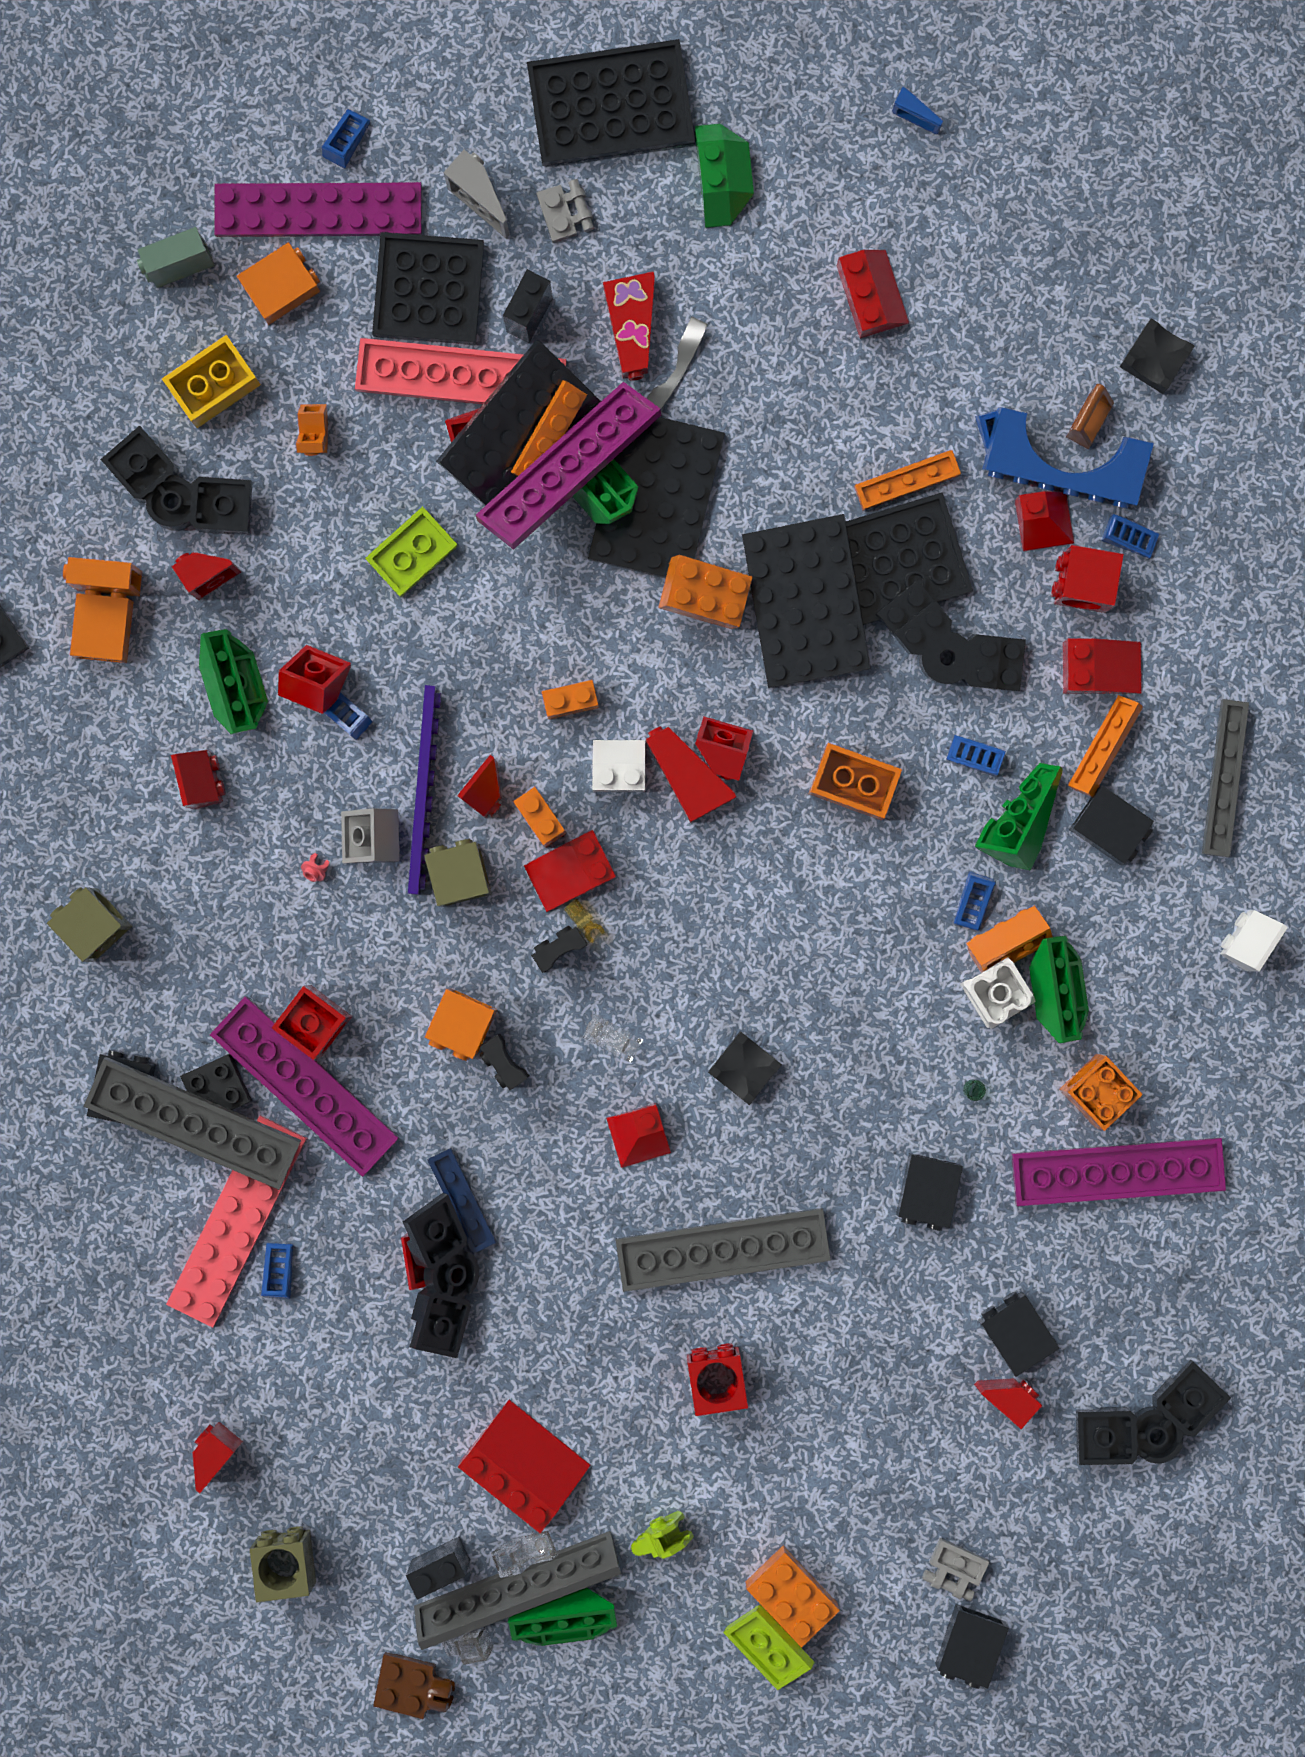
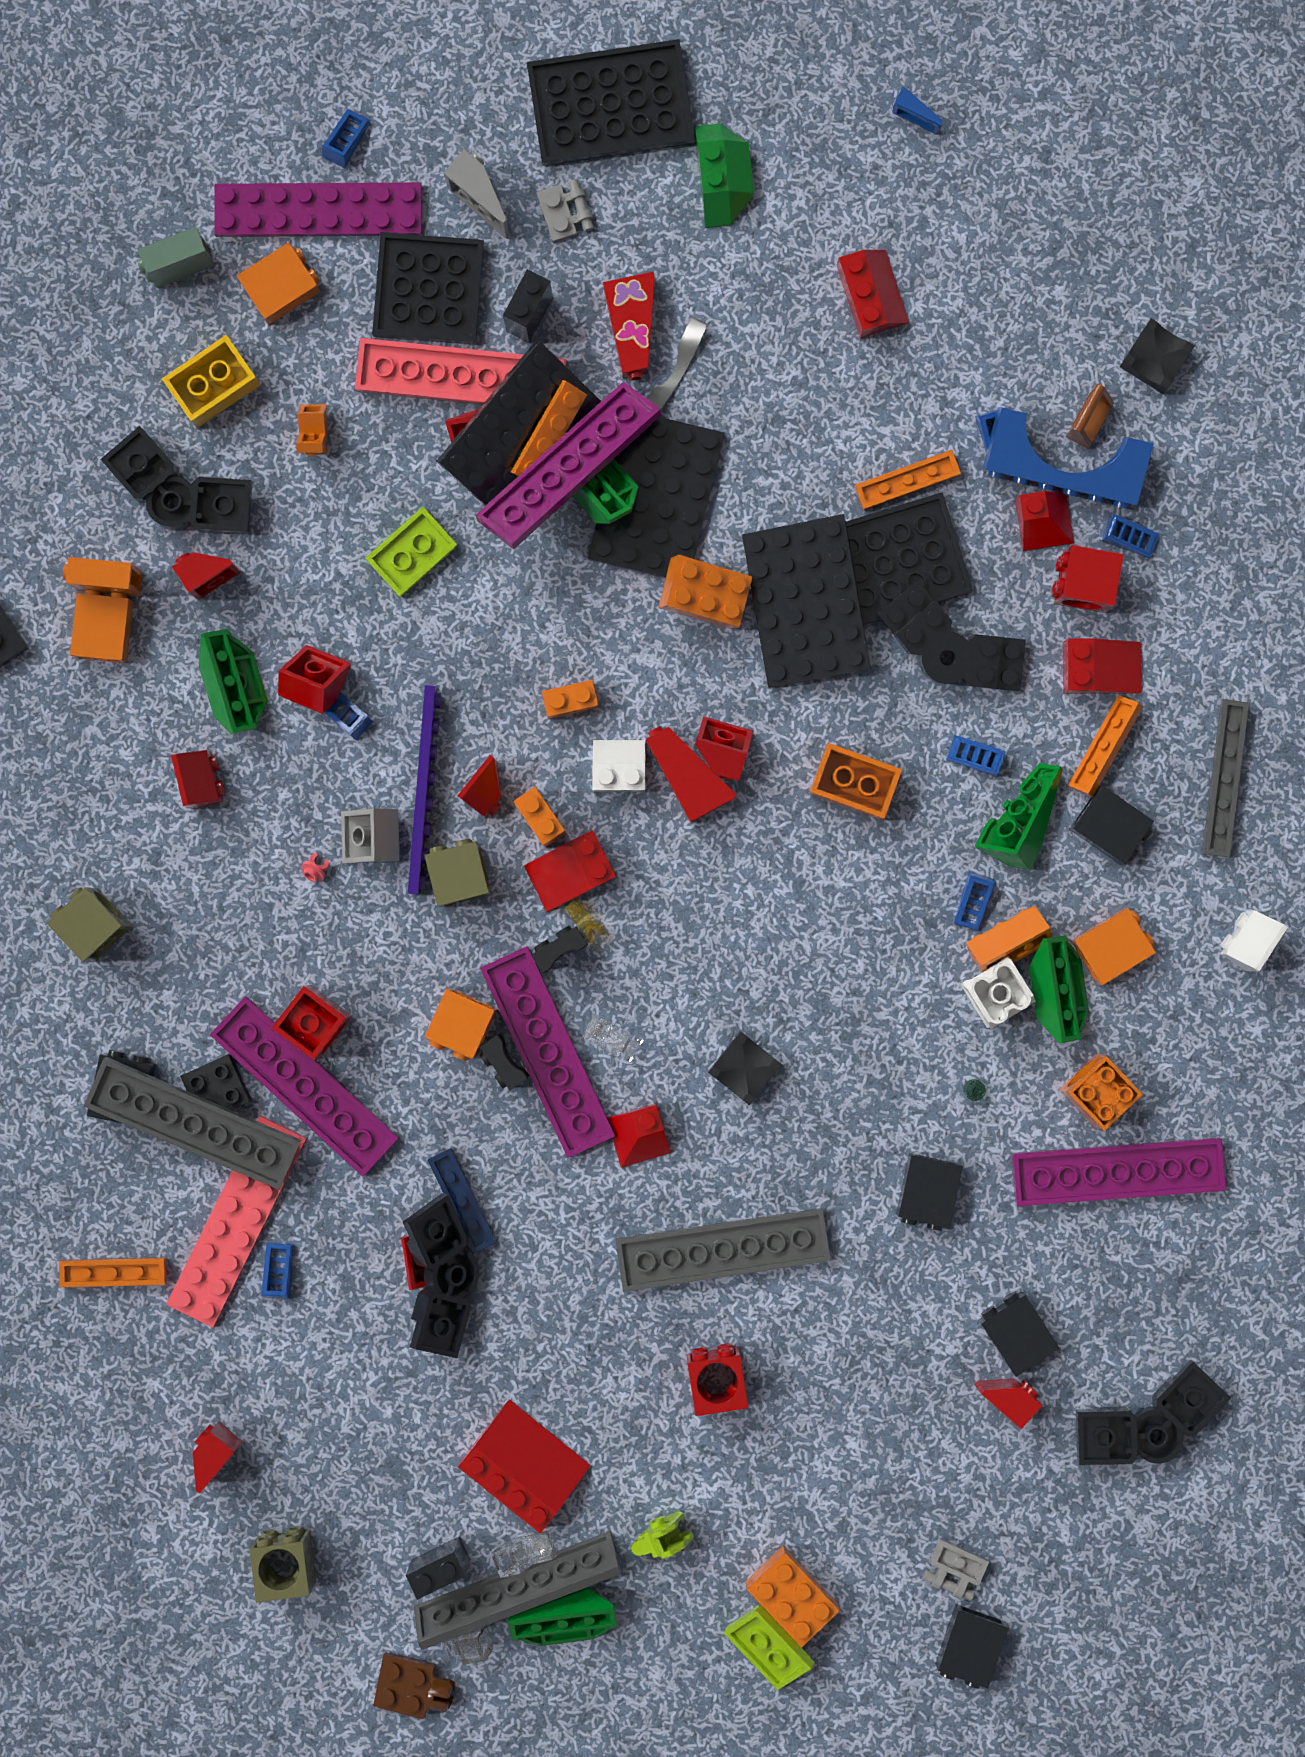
(112, 1272): none -> orange plate
(547, 1052): none -> magenta plate
(1114, 946): none -> orange brick

